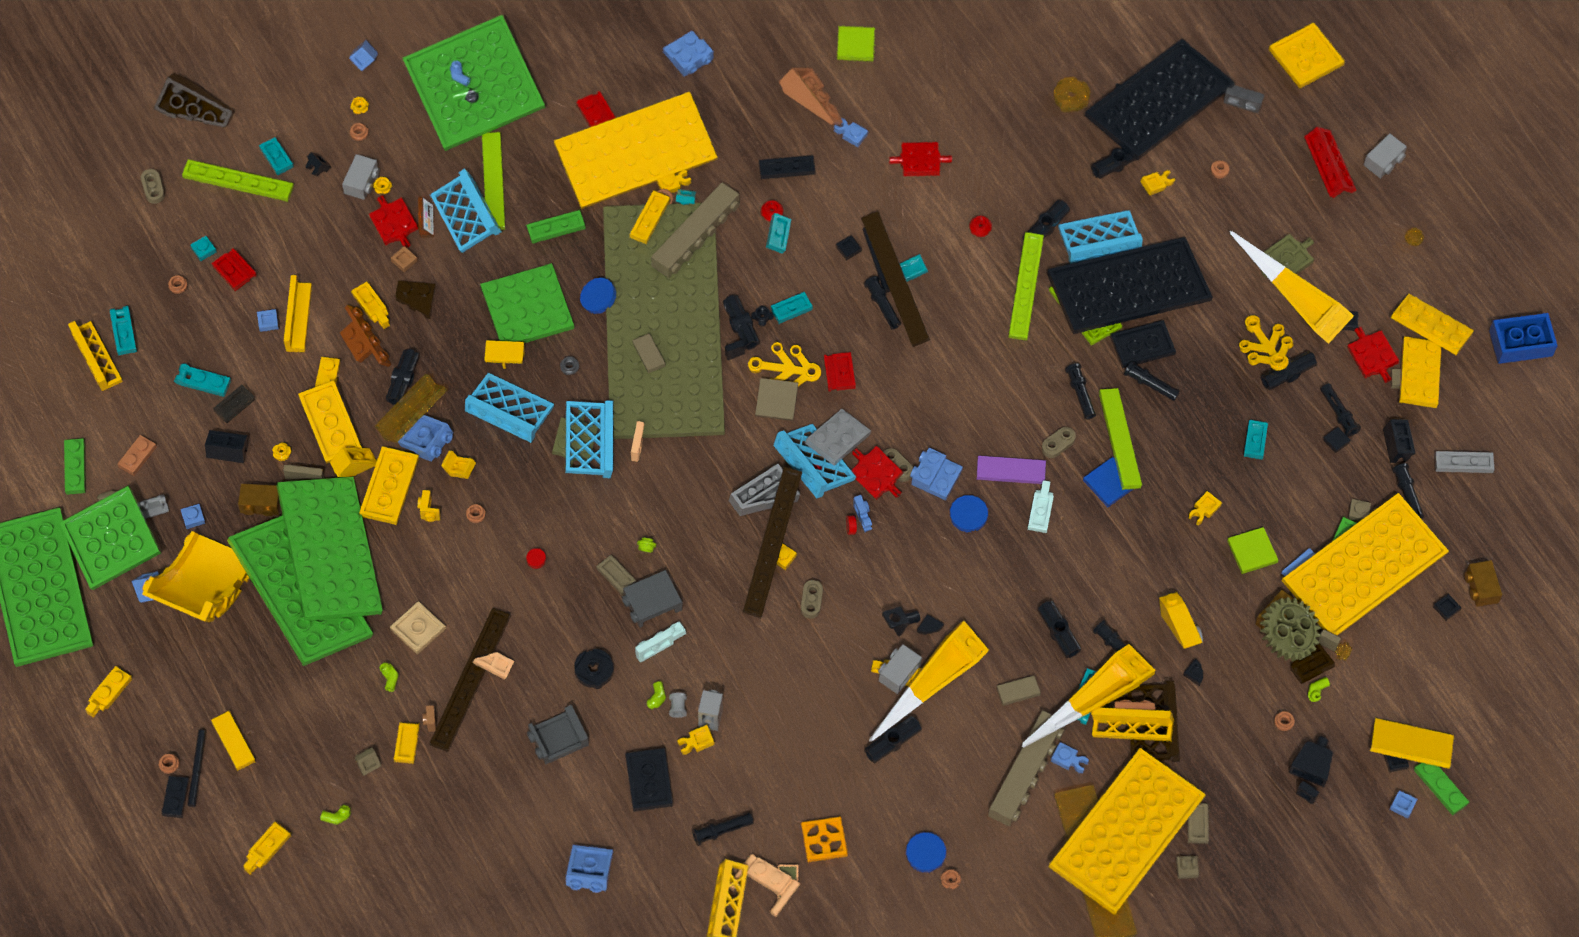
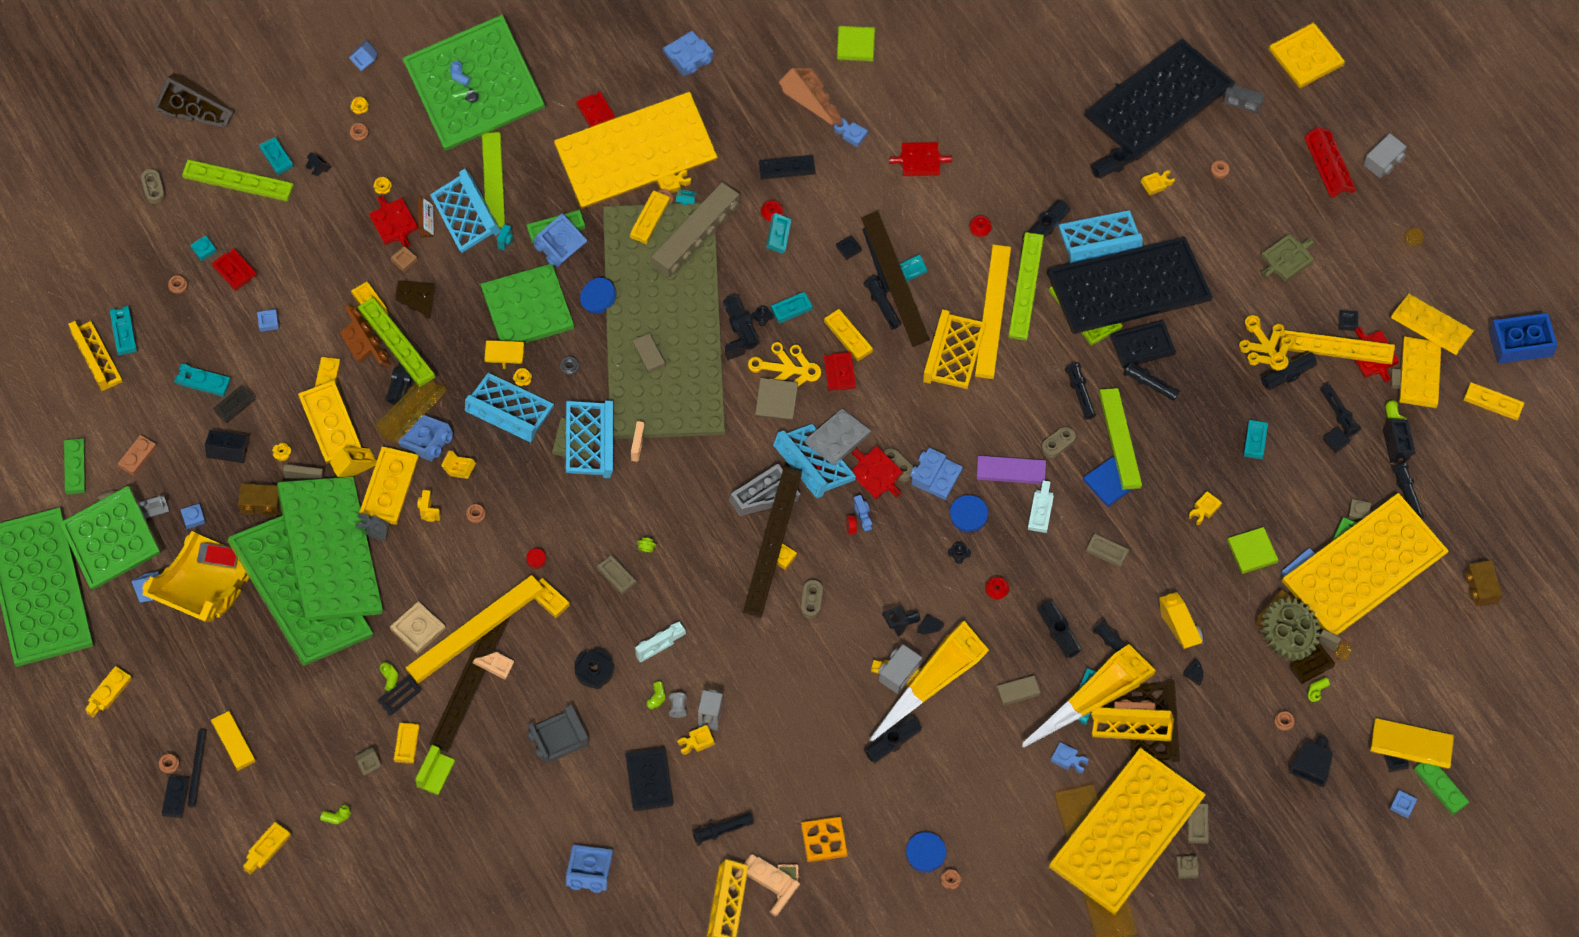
(217, 556): none -> red tile
(297, 315): yellow fence -> none
(360, 177): light grey brick -> none
(374, 526): none -> dark grey plate
(386, 705): none -> black tile
(396, 342): none -> lime tile
(429, 718): medium nougat plate -> none
(434, 771): none -> lime panel
(474, 629): none -> yellow tile
(505, 237): none -> teal plate
(522, 373): none -> yellow plate
(551, 599): none -> yellow plate
(559, 240): none -> medium blue plate
(651, 598): dark grey panel -> none
(848, 335): none -> yellow plate
(939, 343): none -> yellow fence
(959, 547): none -> black plate
(993, 311): none -> yellow tile
(993, 592): none -> red plate
(1024, 775): dark tan brick -> none
(1075, 86): clear yellow plate -> none
(1107, 550): none -> dark tan tile
(1307, 792): black tile -> none
(1318, 309): yellow plate -> none
(1340, 347): none -> yellow tile
(1392, 410): none -> lime arm
(1447, 607): black tile -> none
(1464, 462): light grey plate -> none
(1494, 401): none -> yellow tile

